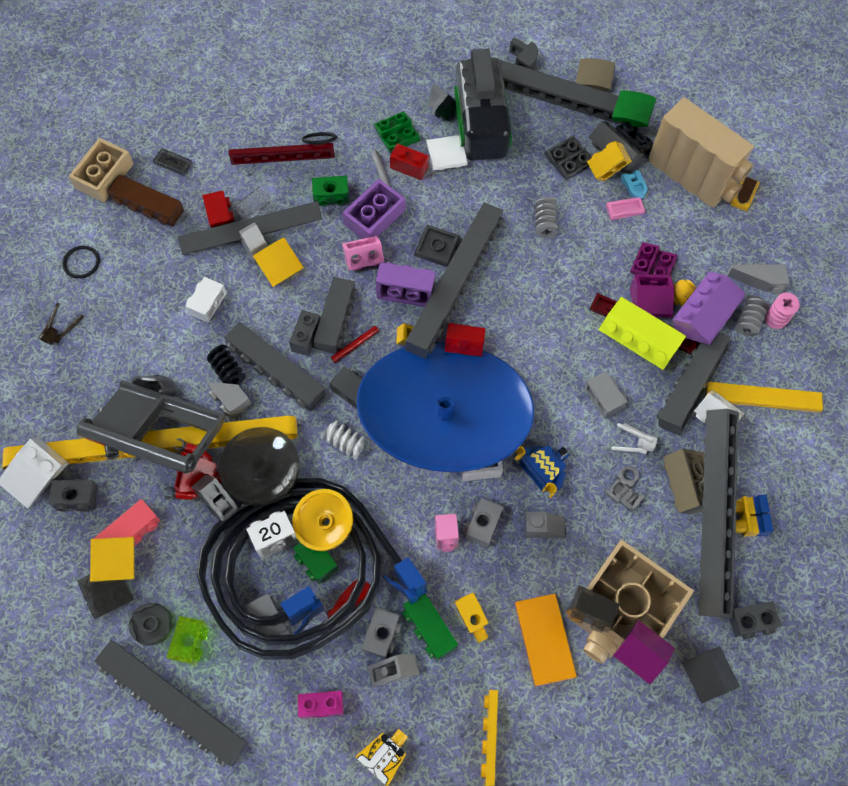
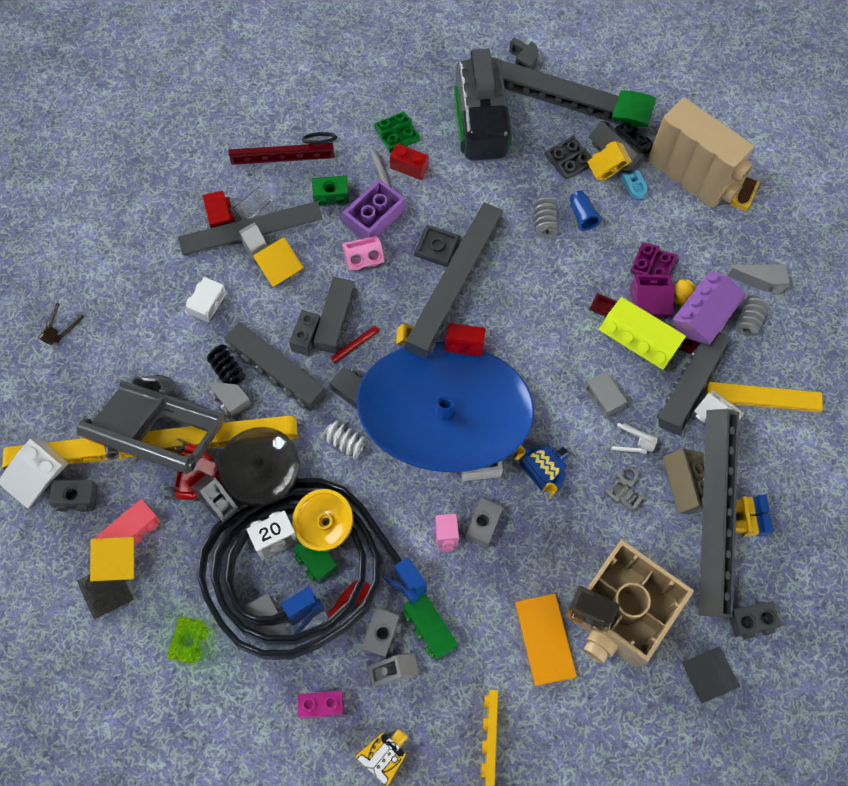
(75, 249): black piece -> none
(100, 169): tan brick -> none
(146, 200): reddish brown brick -> none
(150, 624): dark grey tile -> none
(172, 162): clear smoke tile -> none
(172, 703): dark grey brick -> none
(404, 284): medium lavender brick -> none
(441, 102): black slope -> none
(446, 153): white slope -> none
(464, 609): yellow torso -> none
(543, 525): light grey slope -> none
(584, 211): none -> blue plant
(596, 73): dark tan slope -> none
(625, 208): bright pink tile -> none
(644, 652): magenta slope -> none
(782, 310): bright pink piece -> none

